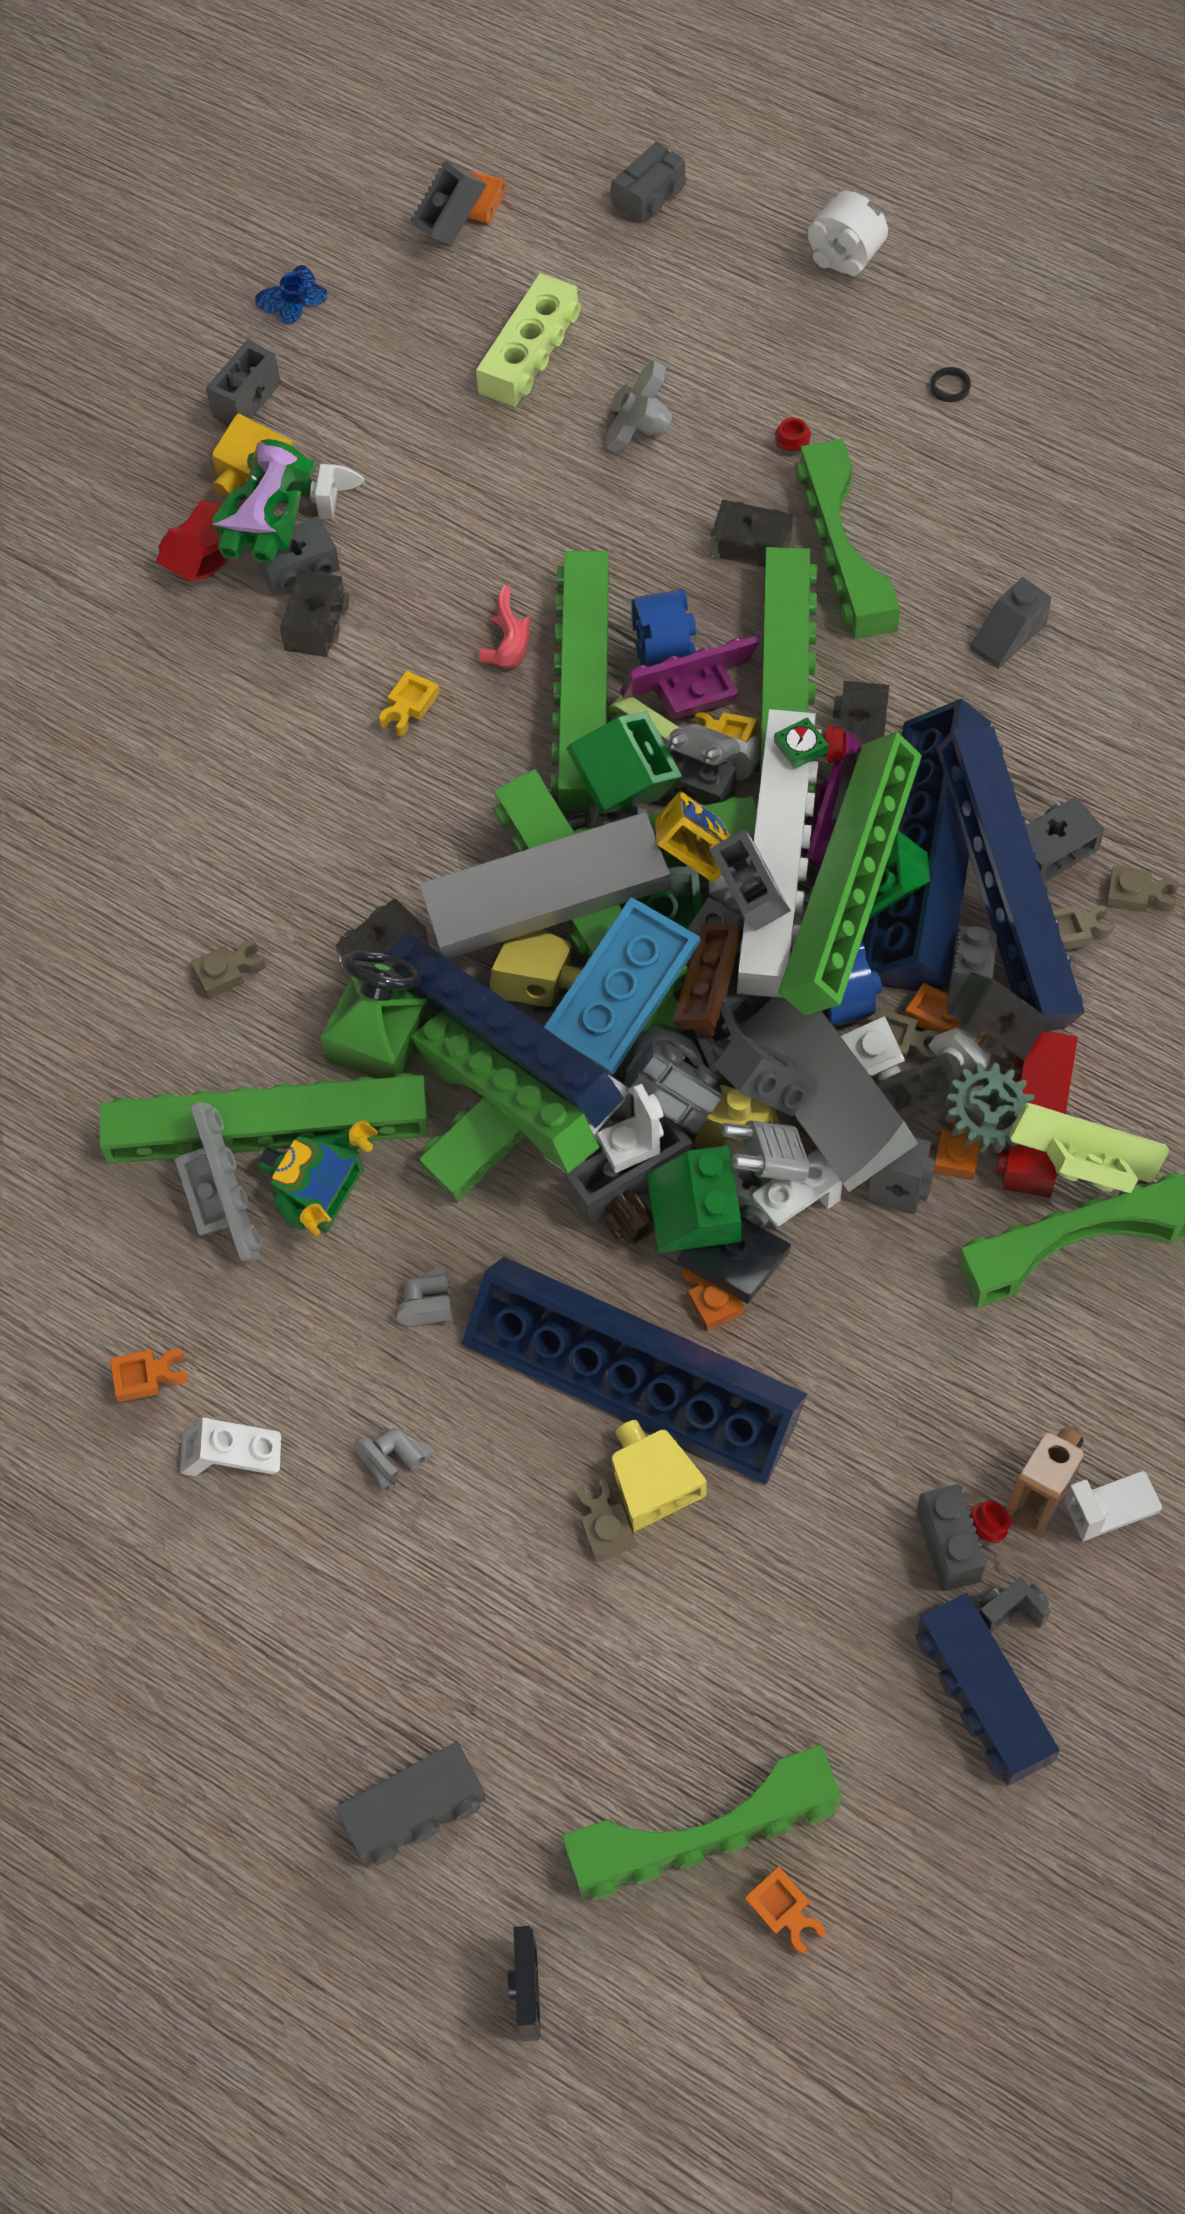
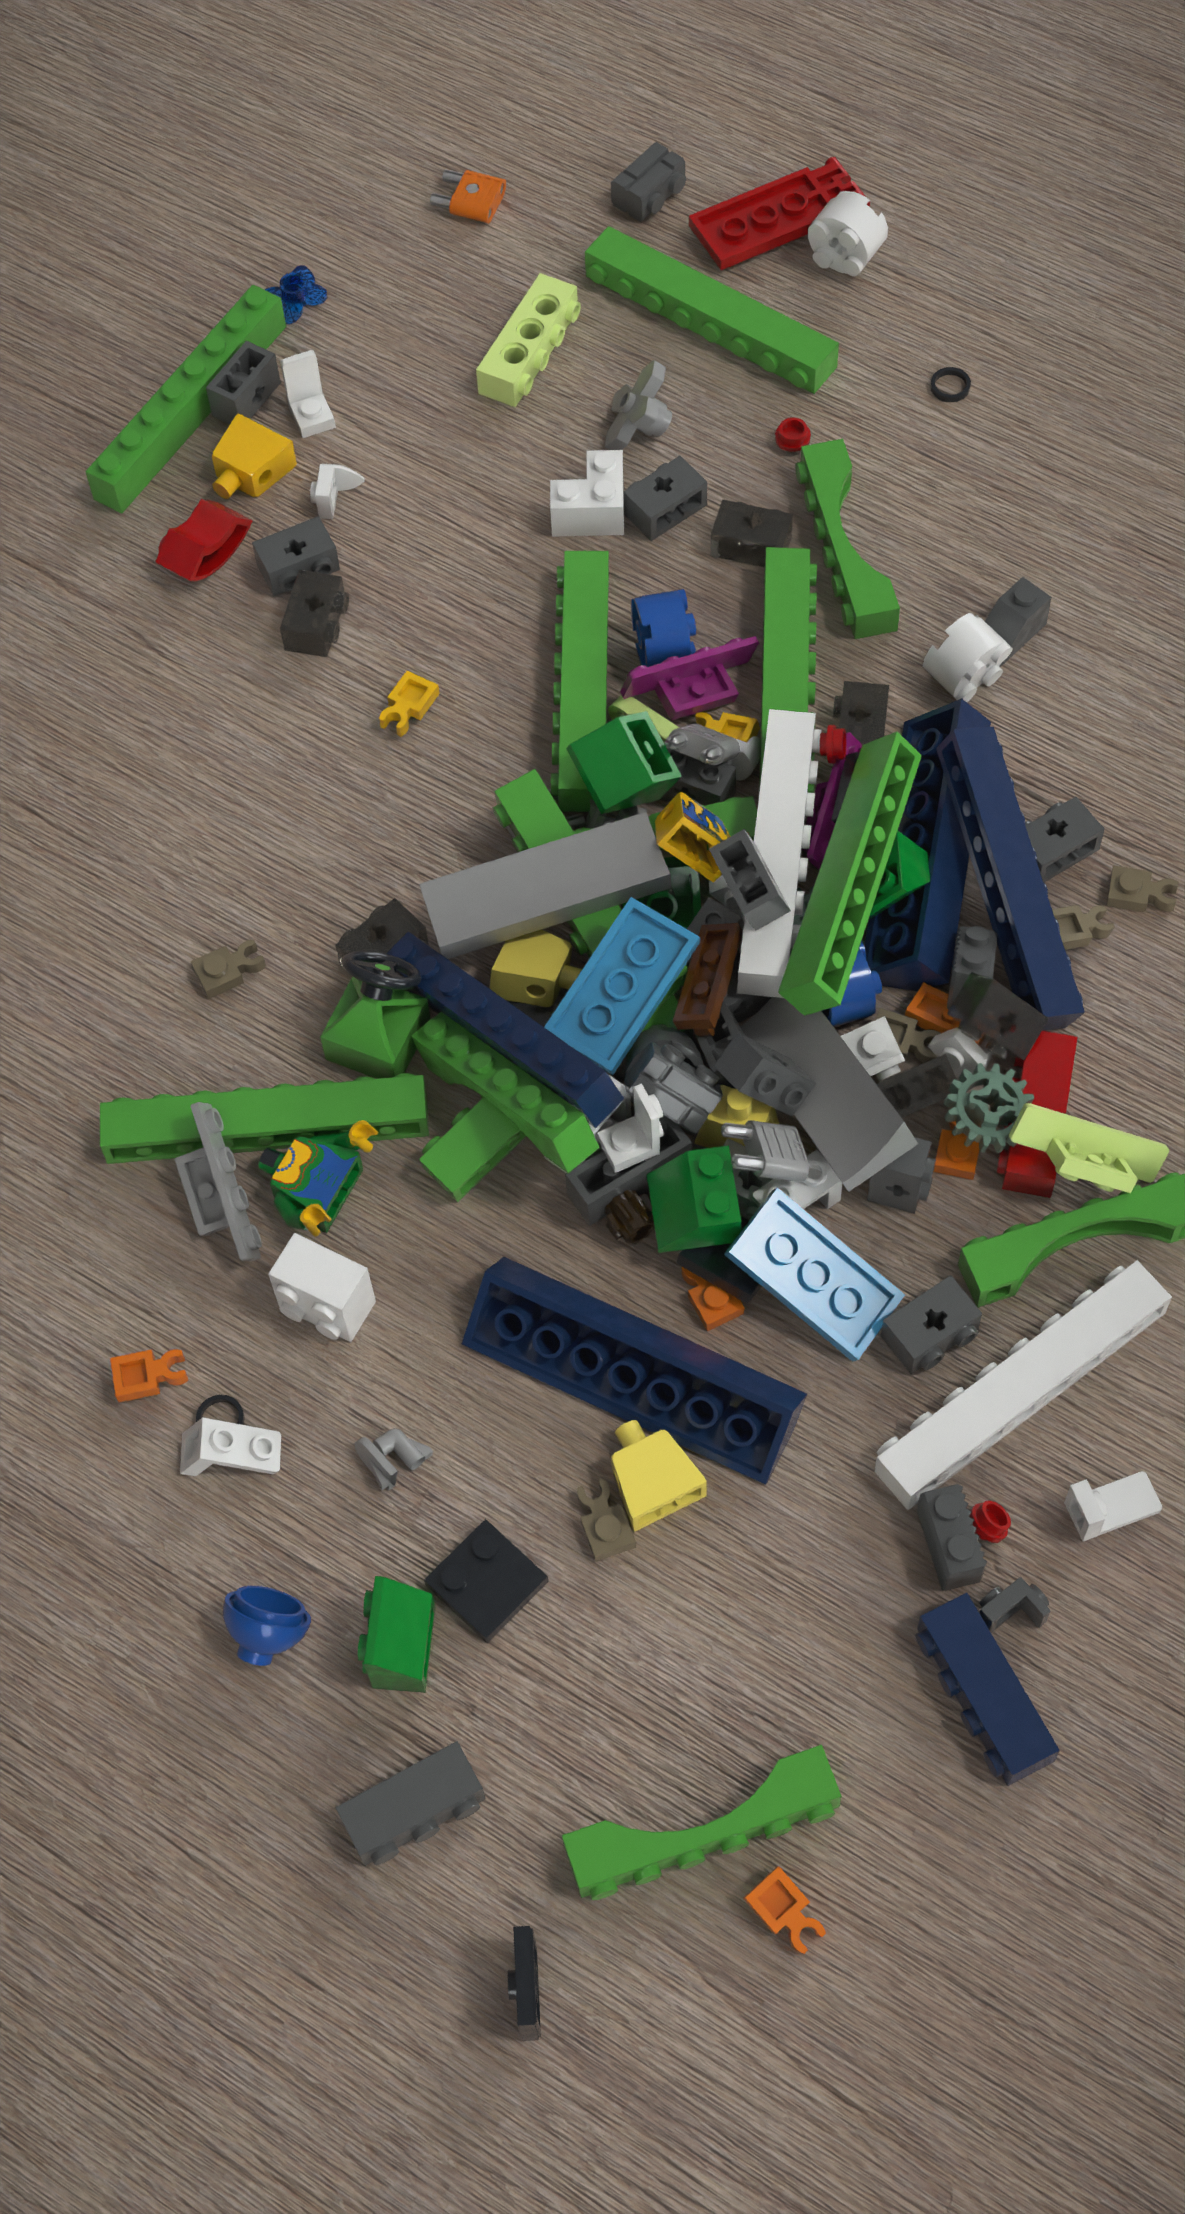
(180, 402): none -> bright green brick
(220, 1398): none -> black piece
(264, 1622): none -> blue piece
(275, 477): green hips -> none
(305, 394): none -> white bracket
(322, 1288): none -> white brick
(398, 1636): none -> green slope
(429, 1310): light grey piece -> none
(448, 202): dark grey brick -> none
(486, 1580): none -> black plate
(516, 635): coral piece -> none
(590, 504): none -> white brick
(665, 498): none -> dark grey brick
(711, 309): none -> bright green brick
(769, 213): none -> red hinge
(801, 743): tile -> none
(814, 1274): none -> plate
(940, 1306): none -> dark grey brick
(967, 657): none -> white brick
(1021, 1383): none -> white brick
(1046, 1480): medium nougat torso -> none

